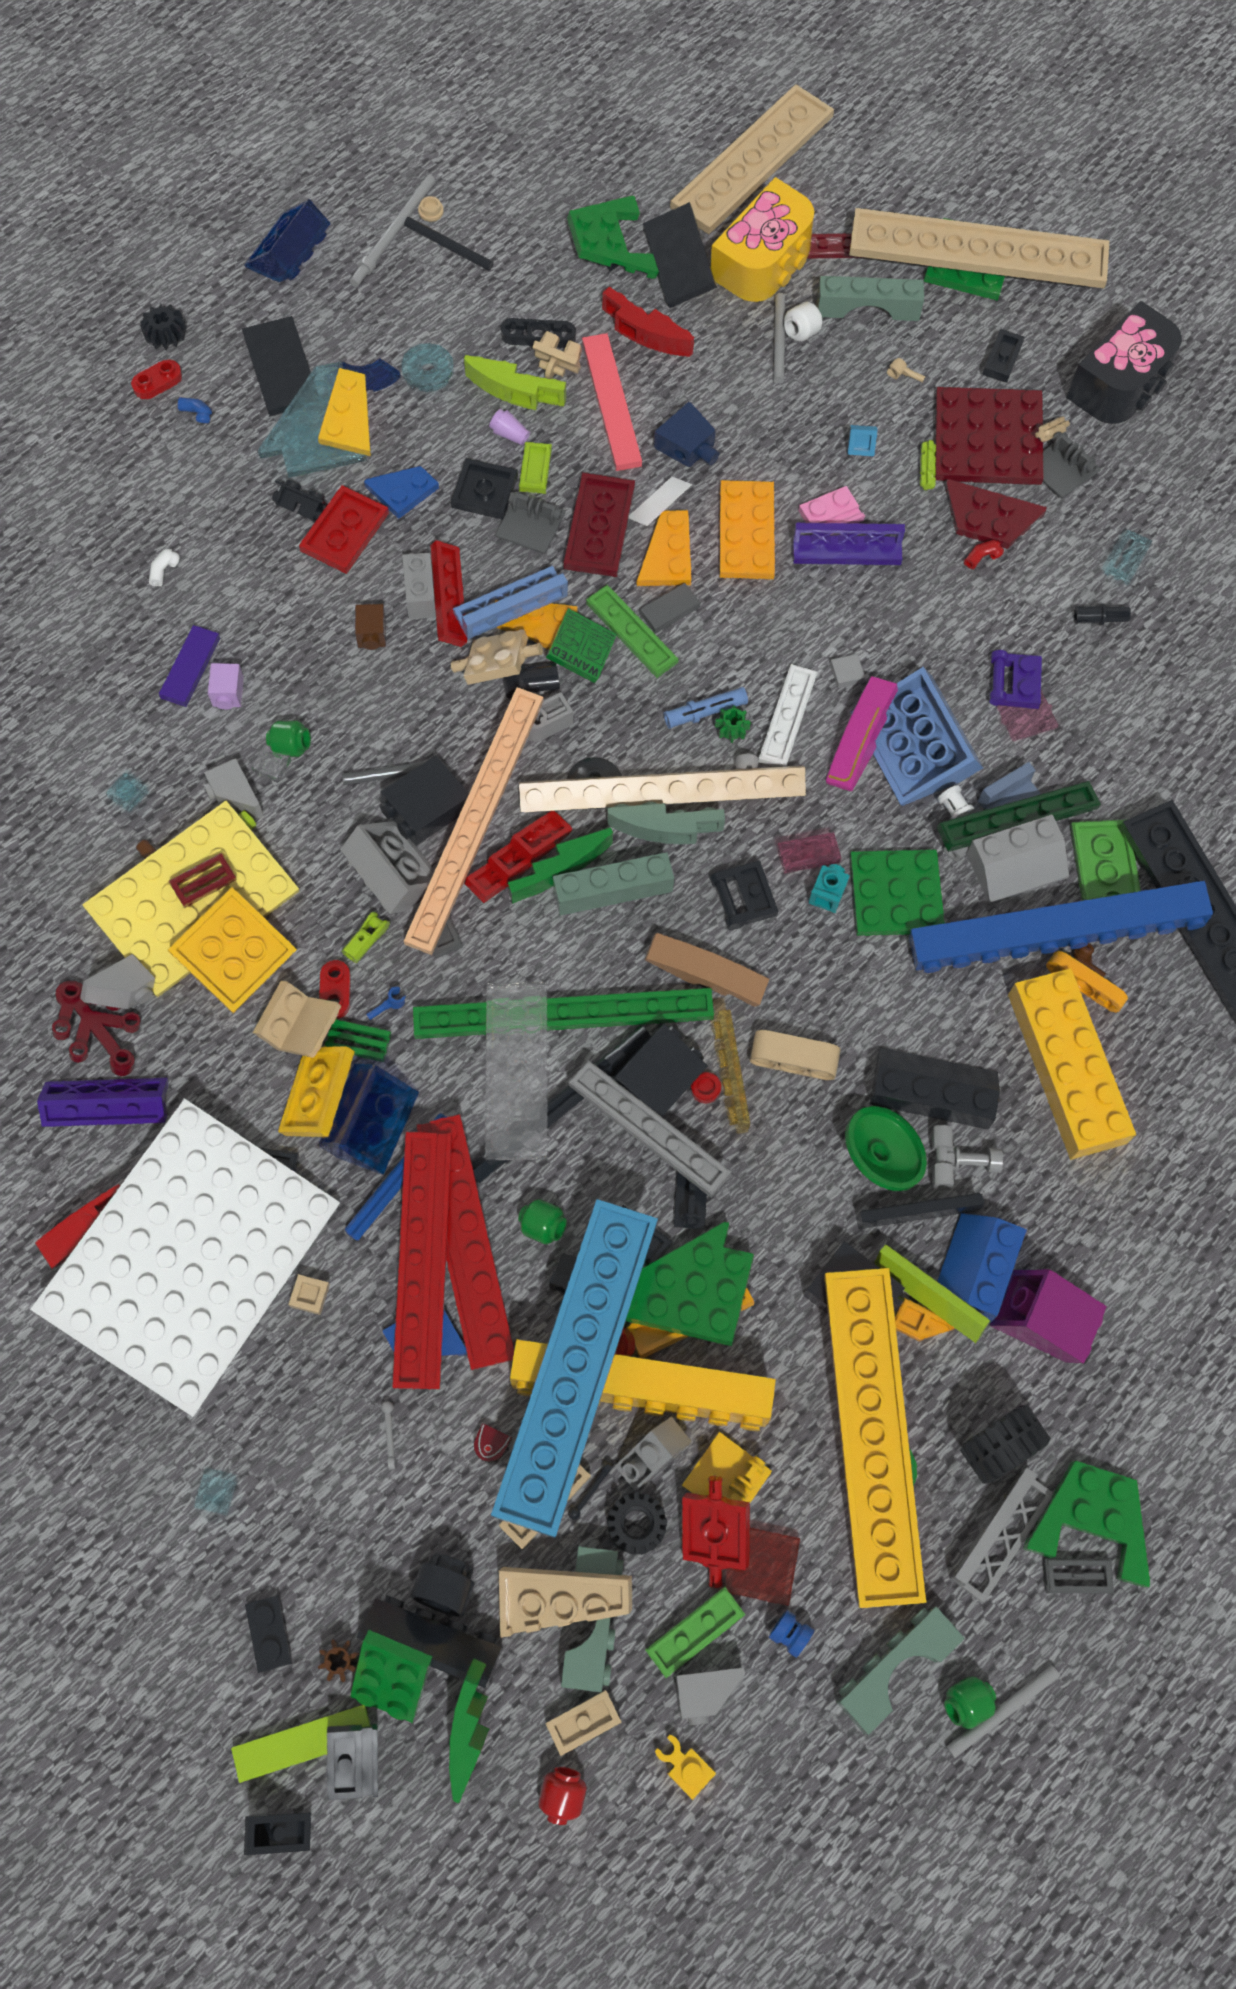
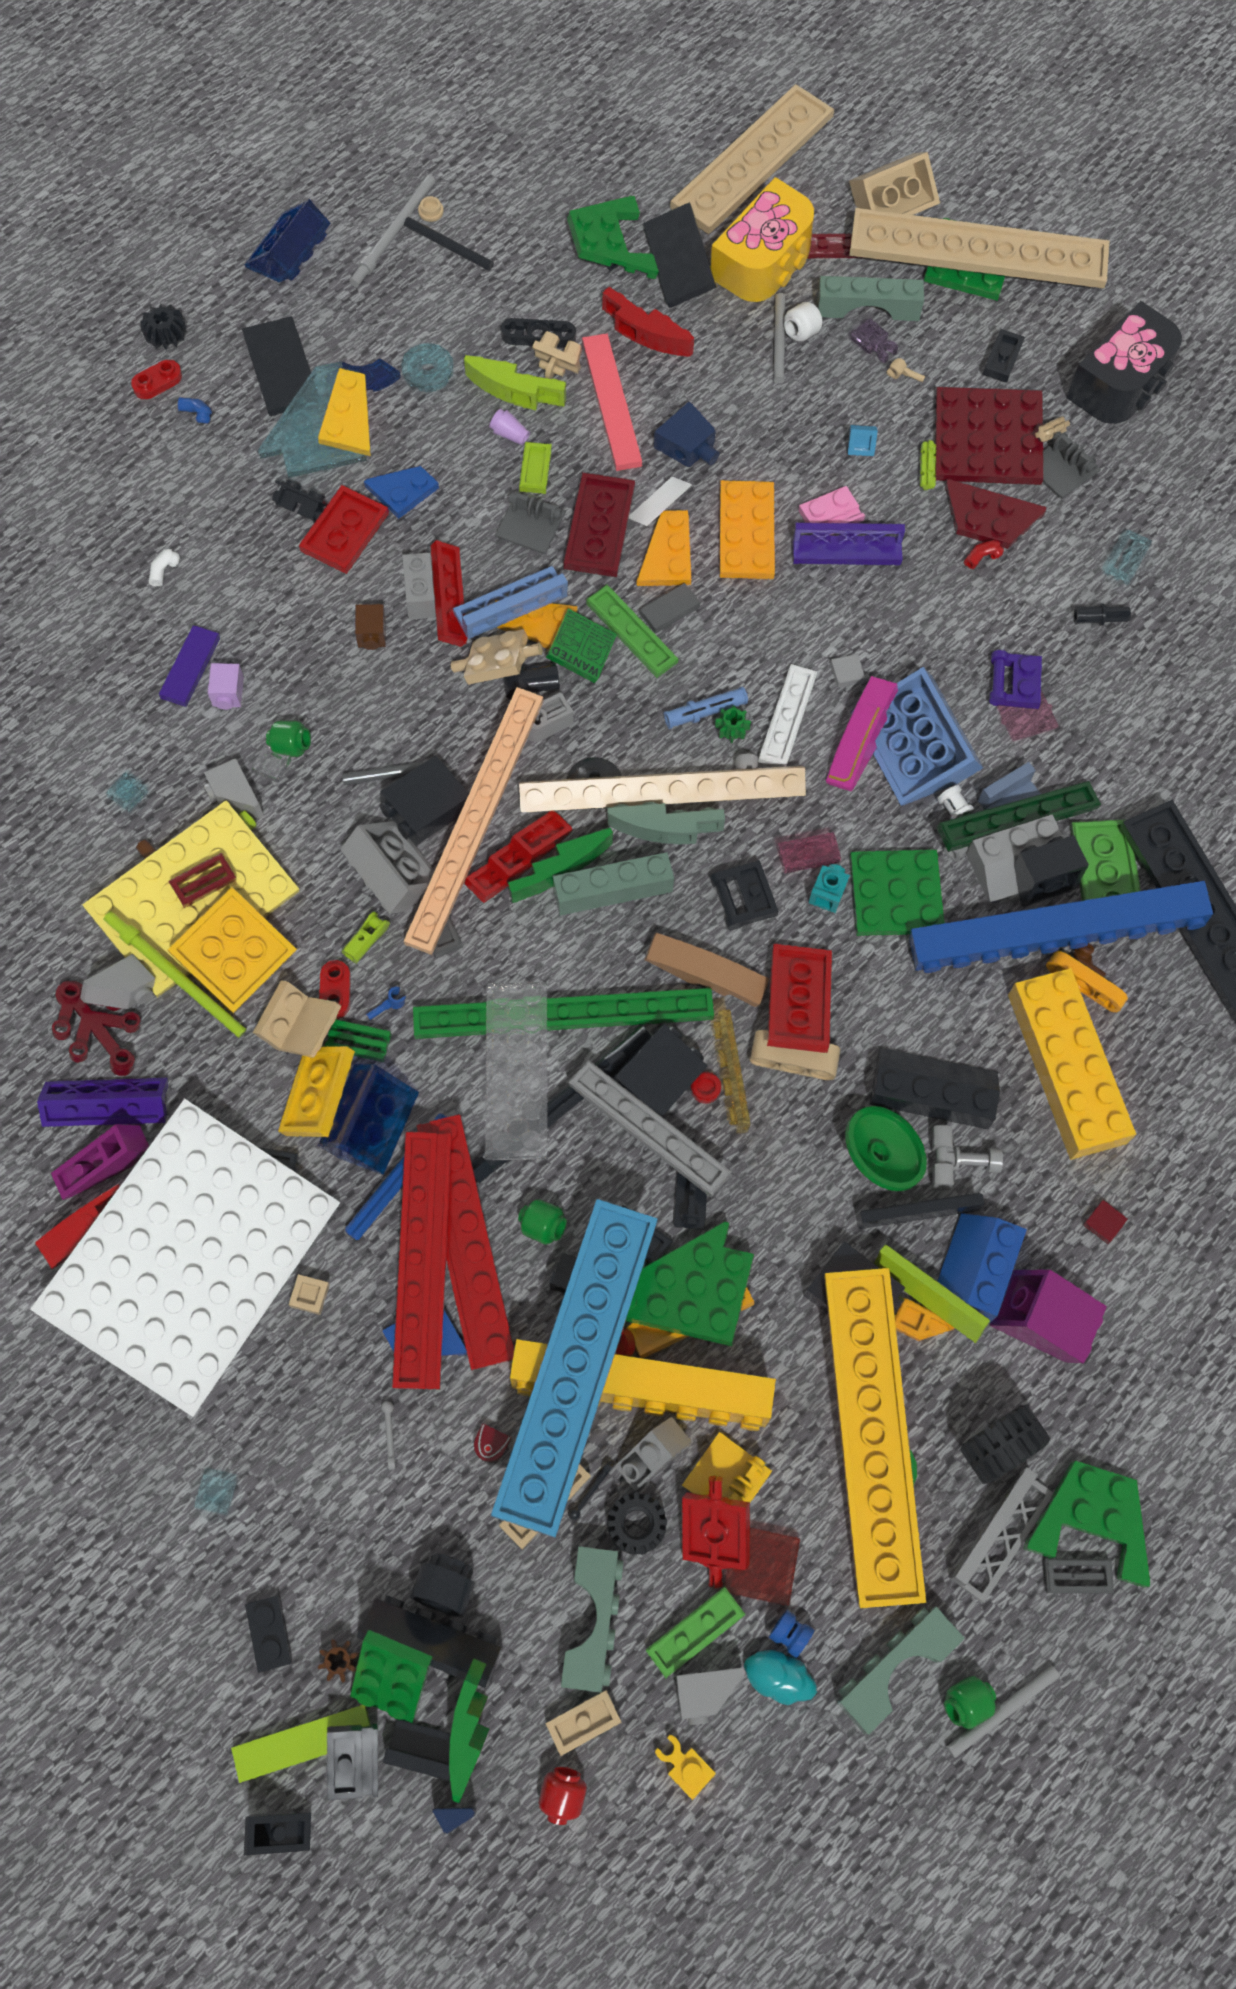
(101, 1159): none -> magenta slope
(131, 936): none -> lime bar
(419, 1749): none -> black panel
(452, 1817): none -> dark blue slope
(484, 488): black plate -> none
(552, 1598): tan wing -> none
(780, 1677): none -> teal arm
(800, 998): none -> red plate
(874, 338): none -> clear purple plate
(898, 187): none -> tan slope
(1049, 869): none -> black slope
(1105, 1222): none -> dark red tile

